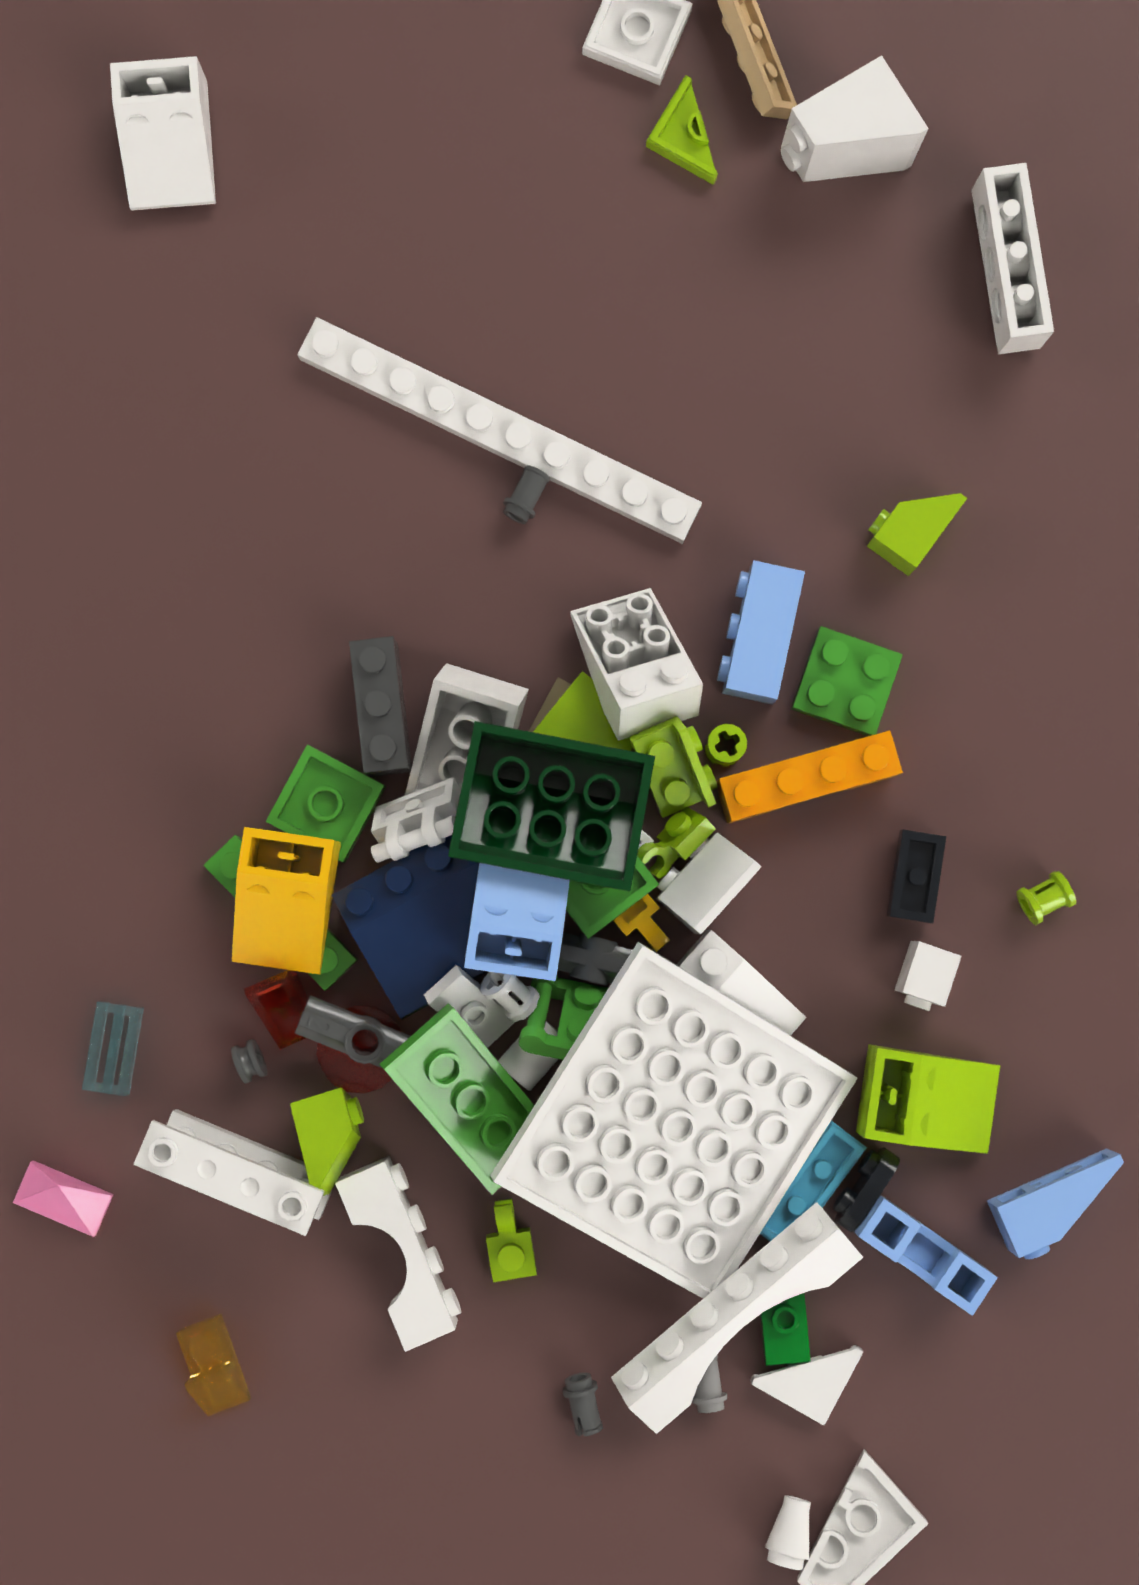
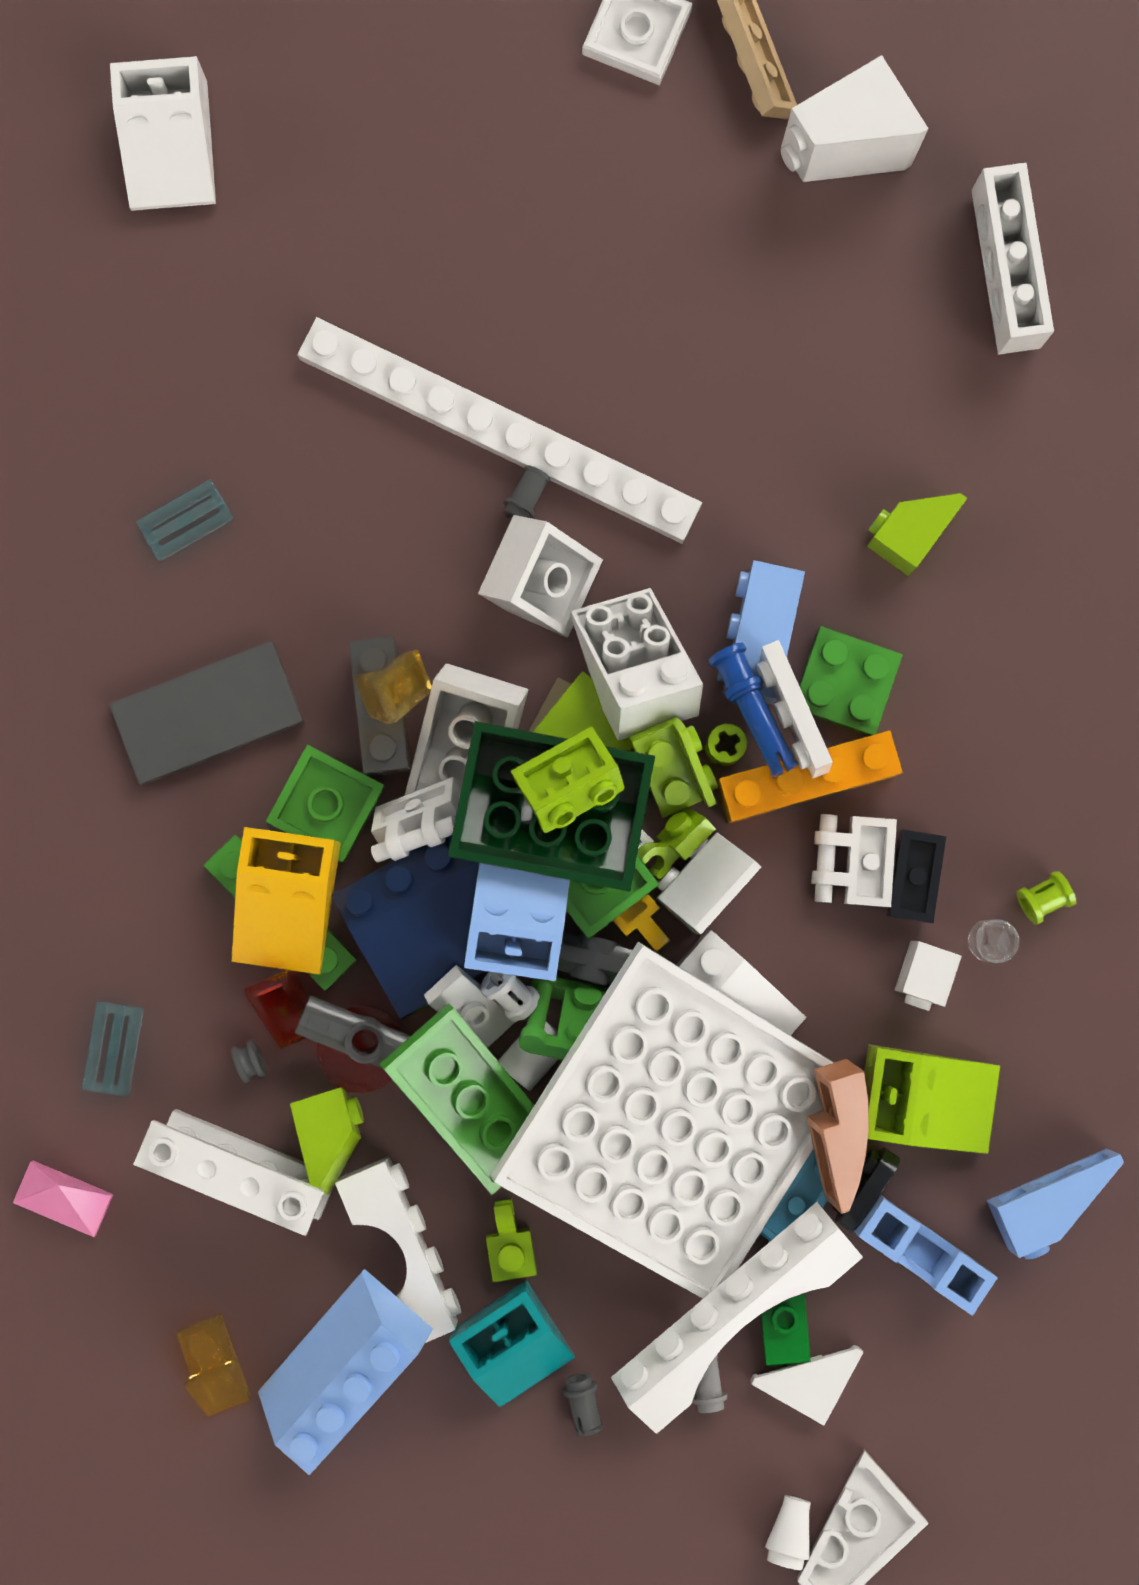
(174, 507): none -> clear light blue tile
(206, 713): none -> dark grey tile
(340, 1370): none -> light blue slope
(395, 688): none -> clear yellow slope
(510, 1344): none -> teal slope
(540, 574): none -> white slope
(569, 780): none -> lime bracket
(682, 134): lime tile -> none
(745, 690): none -> blue pin
(793, 710): none -> white plate
(840, 1131): none -> slope
(869, 860): none -> white plate
(1001, 937): none -> clear wheel

